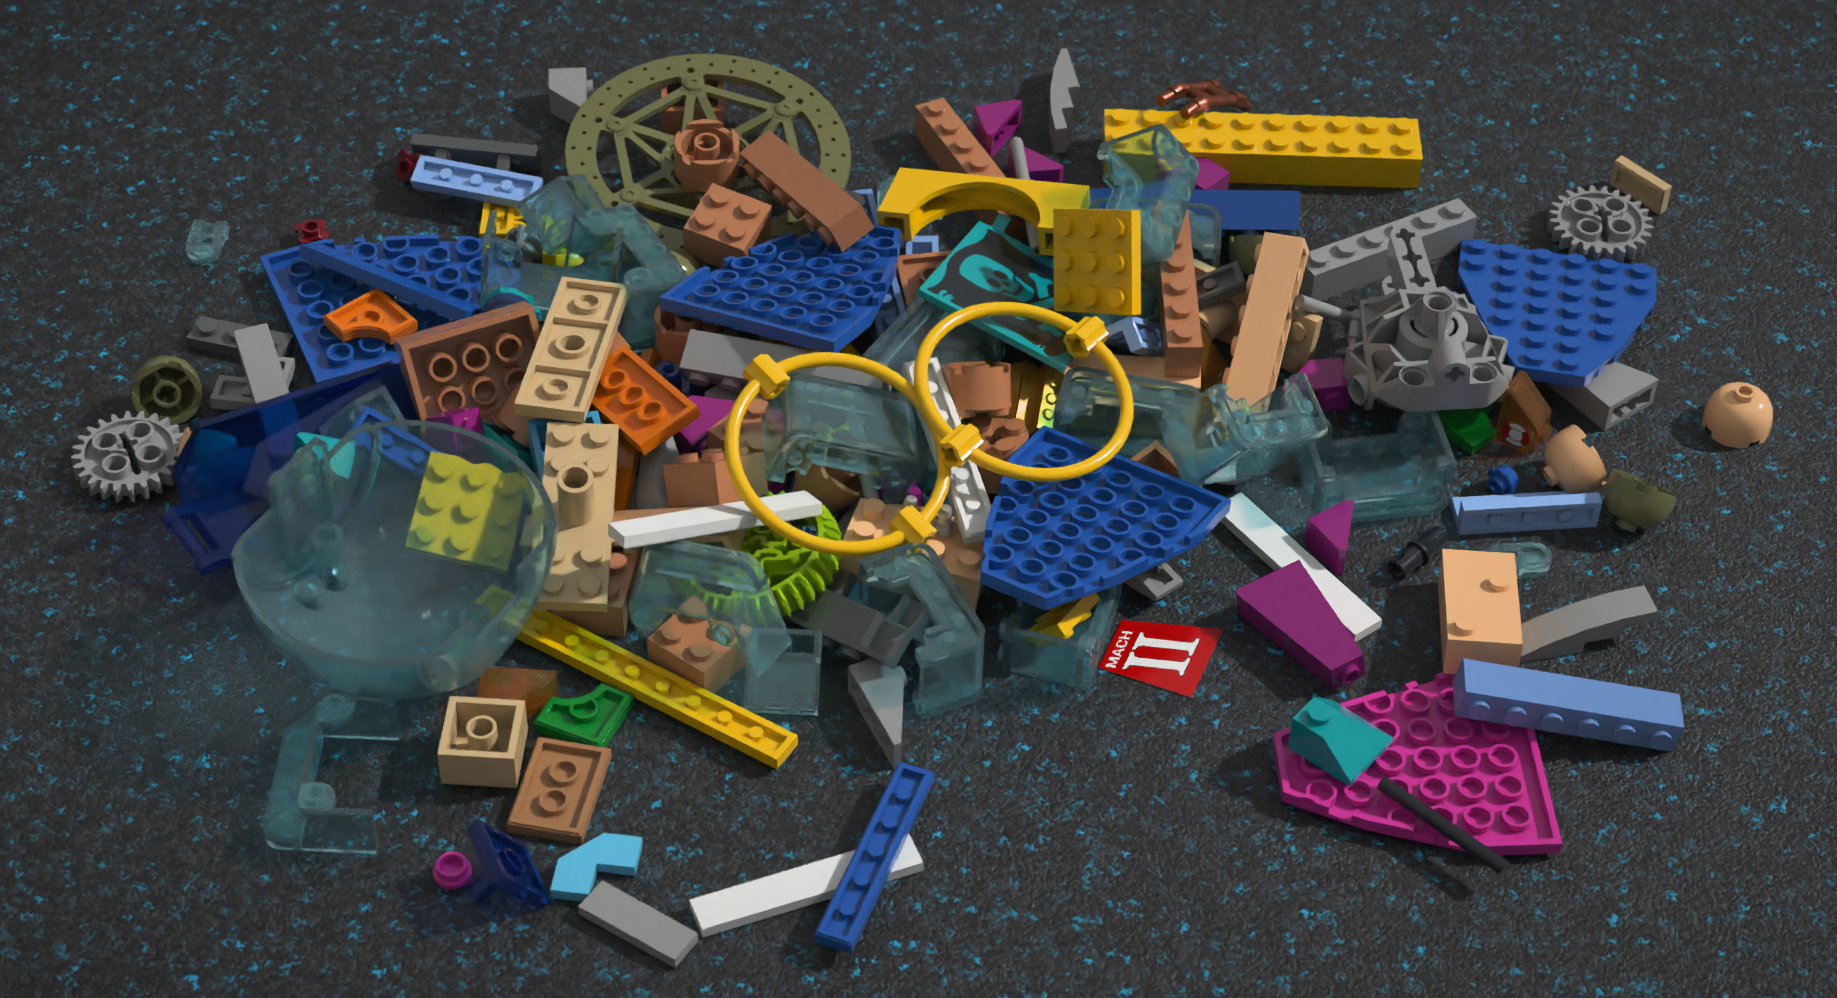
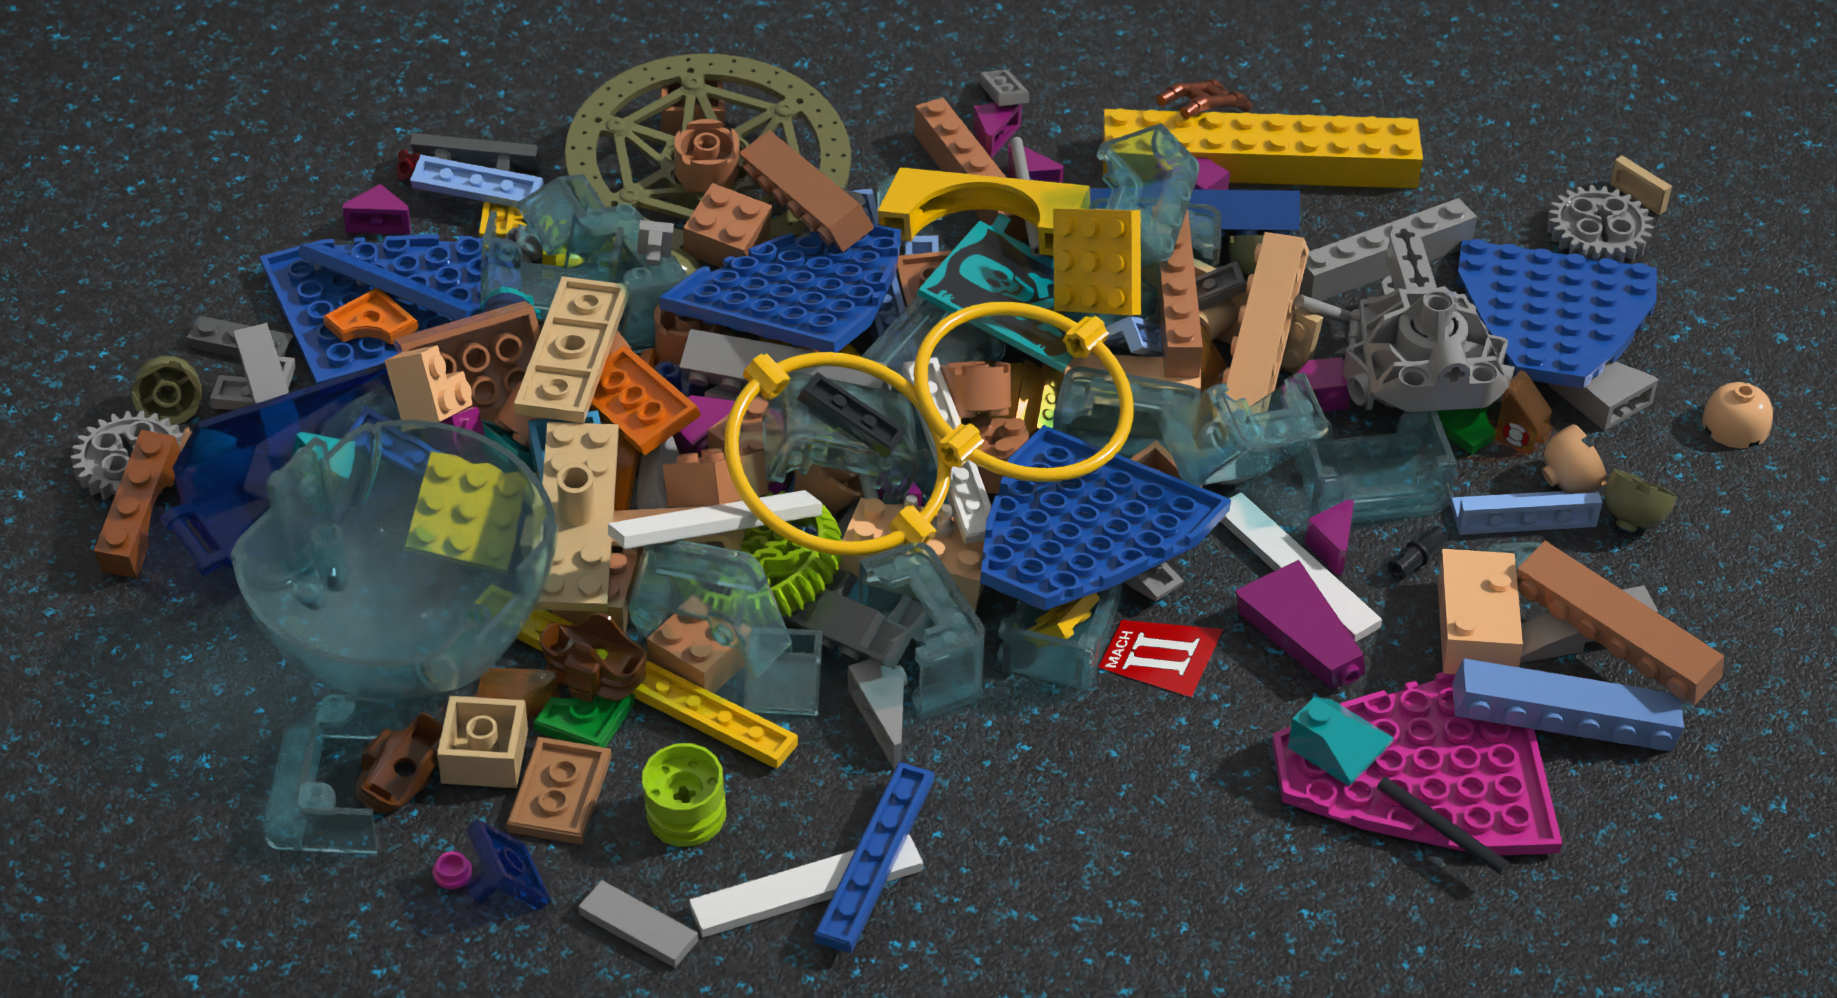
(126, 528): none -> dark orange arch
(206, 241): clear light blue plate -> none
(311, 231): dark red plate -> none
(376, 213): none -> magenta slope
(379, 784): none -> reddish brown piece
(424, 388): none -> light nougat brick
(568, 91): light grey slope -> none
(580, 667): none -> reddish brown piece
(605, 853): medium azure tile -> none
(655, 240): none -> light grey tile
(684, 794): none -> lime wheel
(852, 415): none -> black tile
(1003, 88): none -> light grey tile
(1063, 101): light grey slope -> none
(1502, 480): blue plate -> none
(1620, 623): none -> nougat brick

